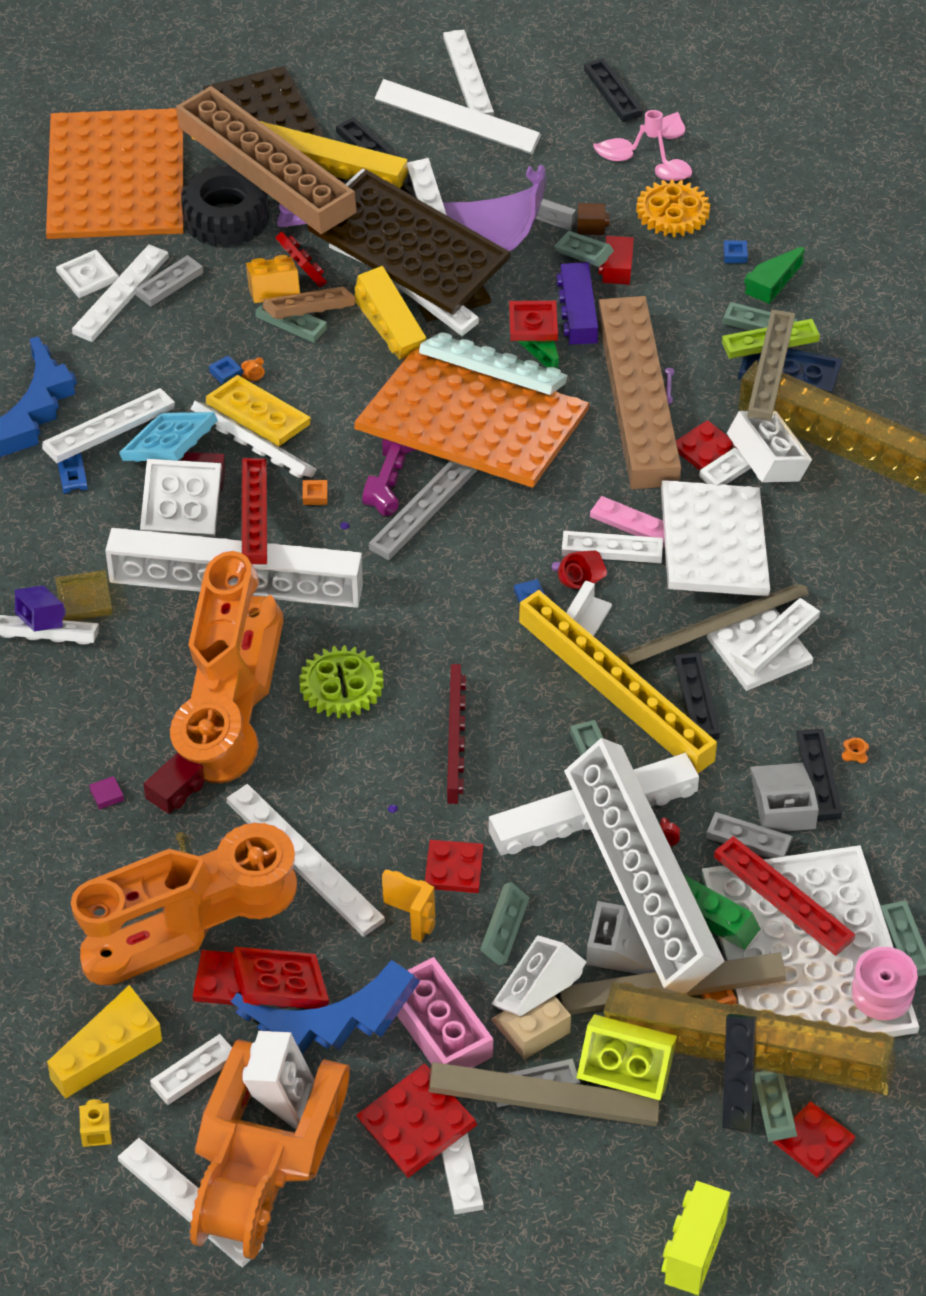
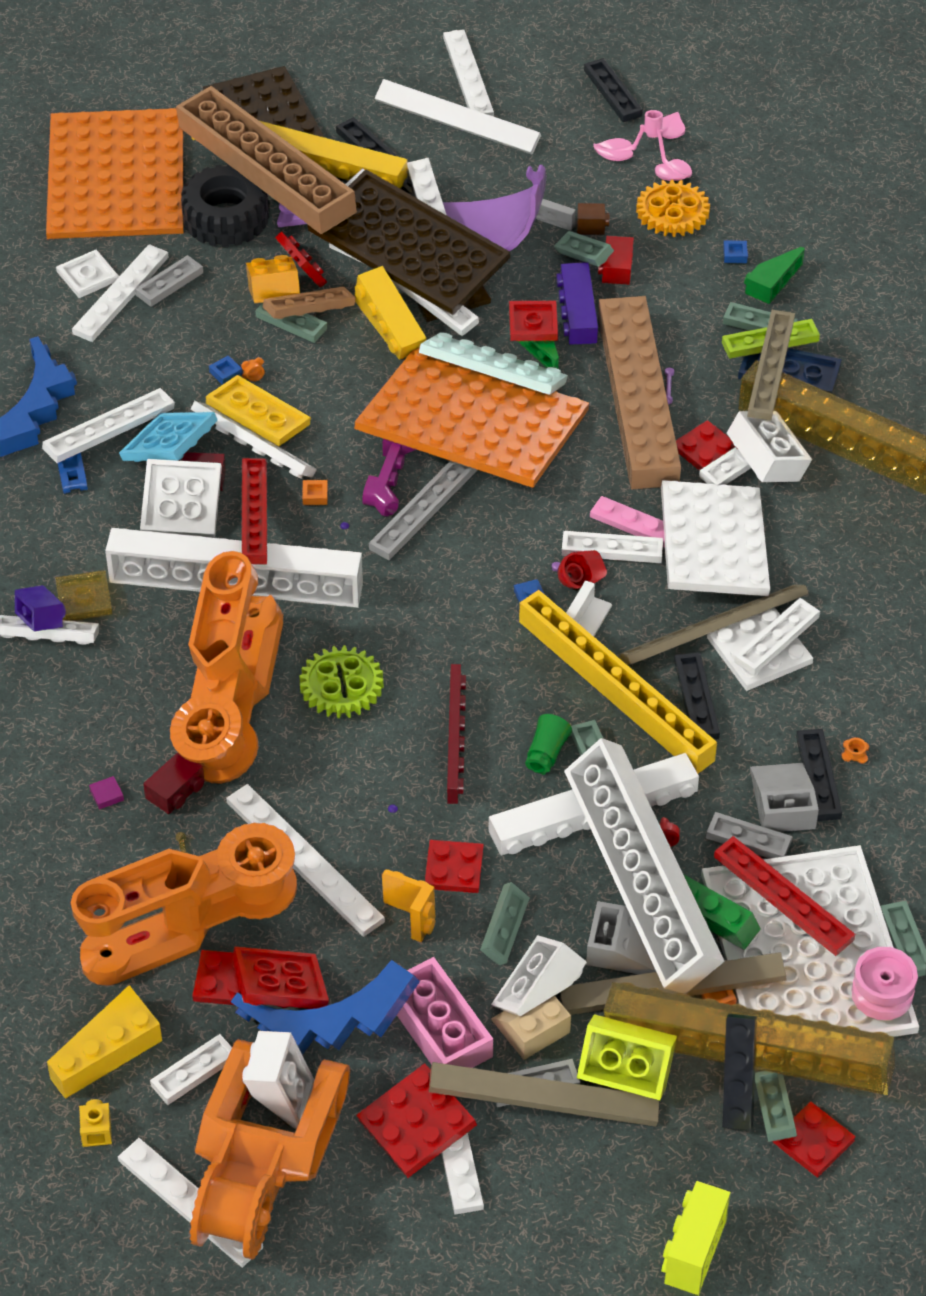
(547, 742): none -> green plant

